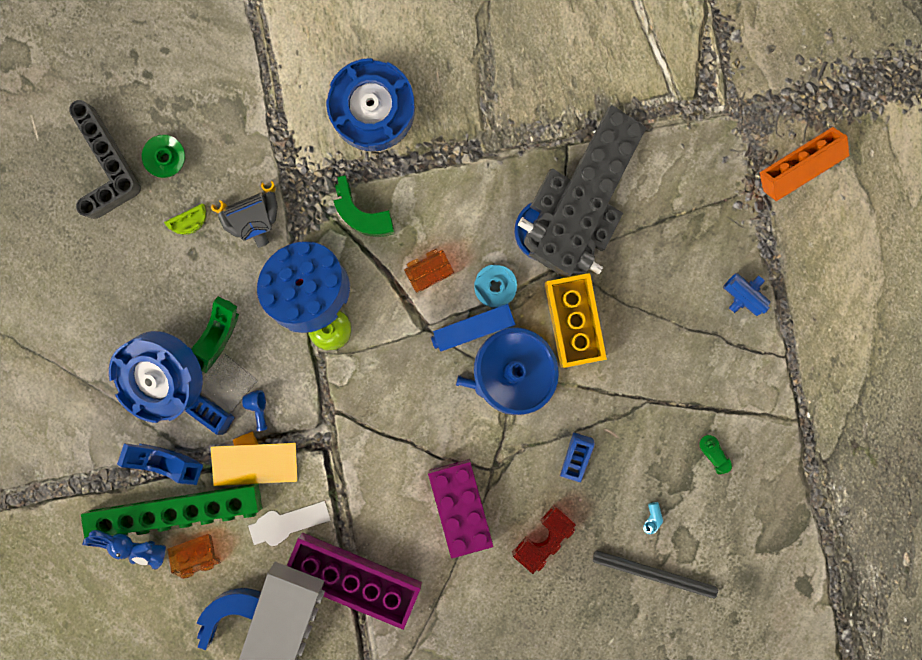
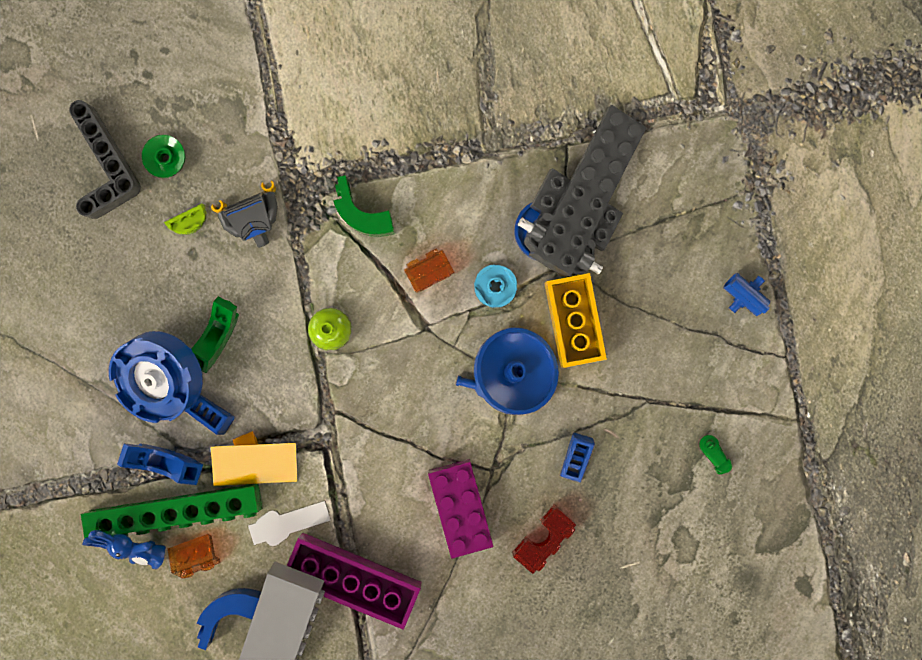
(227, 383): clear tile -> none
(256, 402): blue bar -> none
(303, 287): blue piece -> none
(367, 84): blue piece -> none
(473, 328): blue slope -> none
(655, 519): medium azure arm -> none
(655, 574): dark grey axle -> none
(804, 163): orange brick -> none

